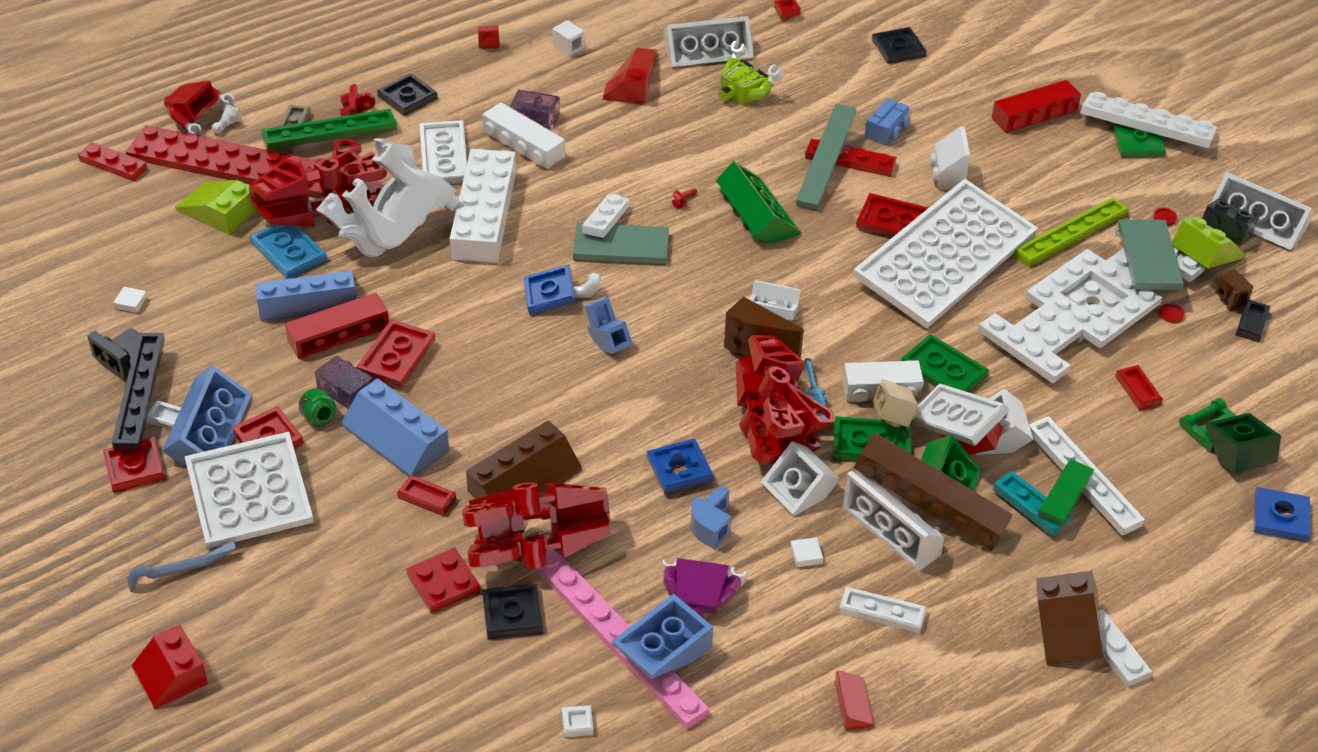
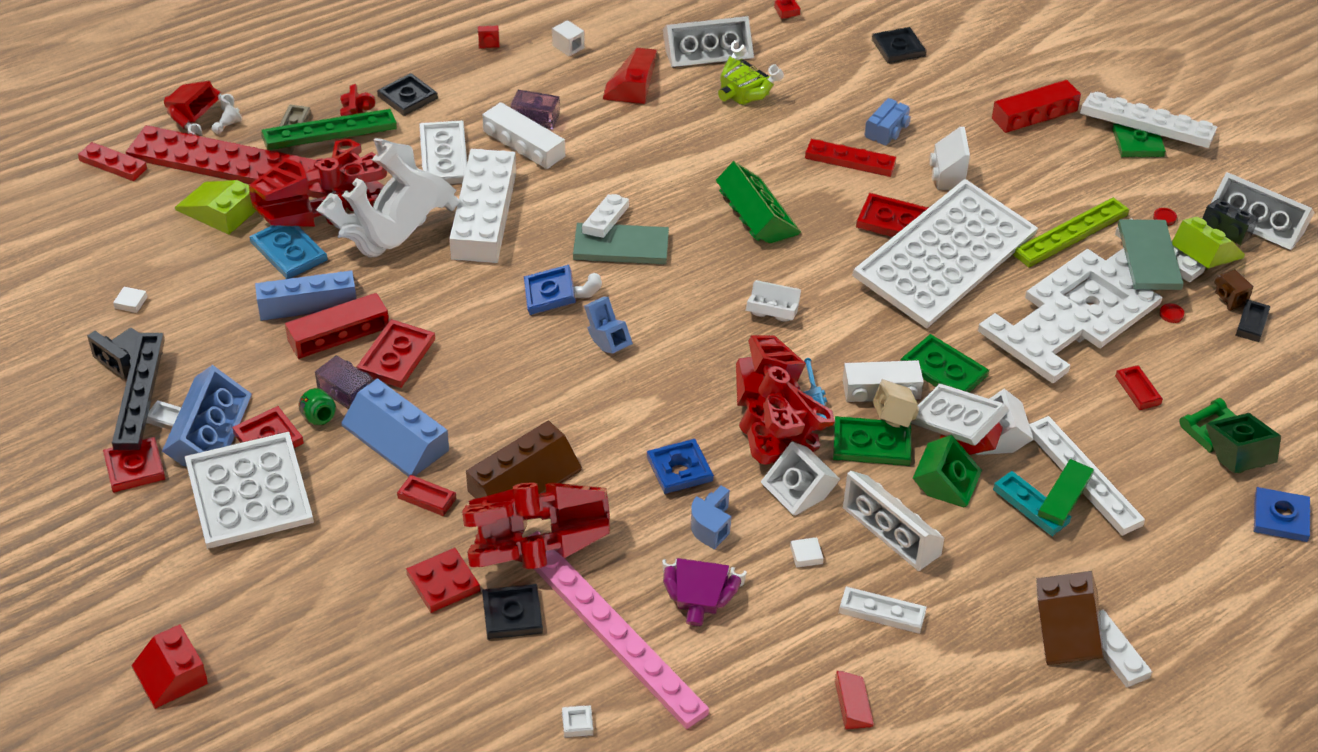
(179, 566): sand blue piece -> none
(666, 638): medium blue slope -> none
(680, 198): red hand -> none
(750, 319): reddish brown slope -> none
(826, 157): sand green tile -> none
(933, 491): reddish brown brick -> none

